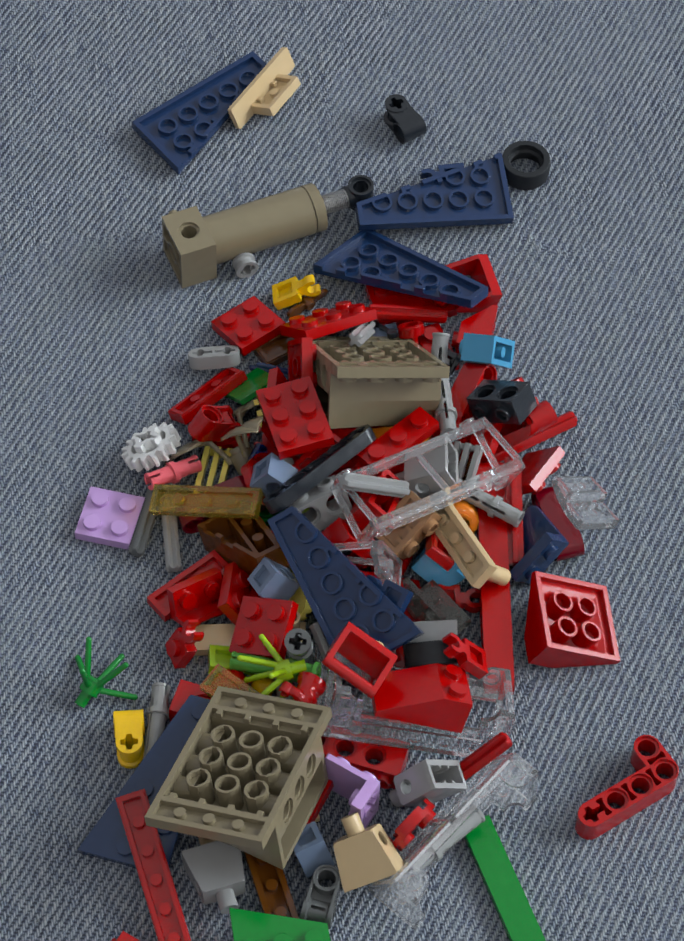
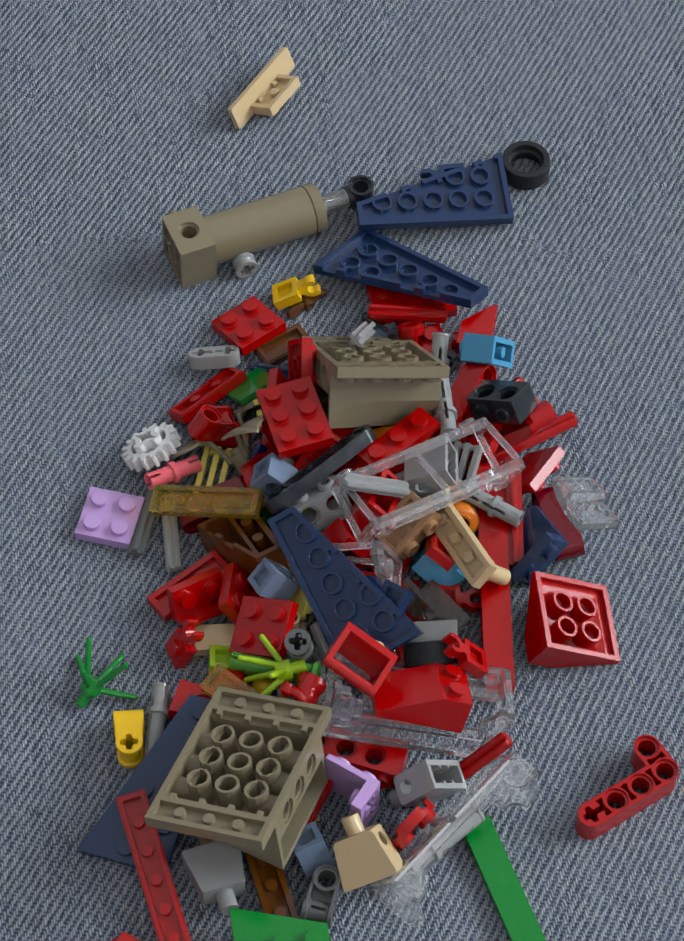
(190, 119): dark blue wing -> none
(328, 321): red plate -> none
(403, 119): black piece -> none
(481, 271): red tile -> none

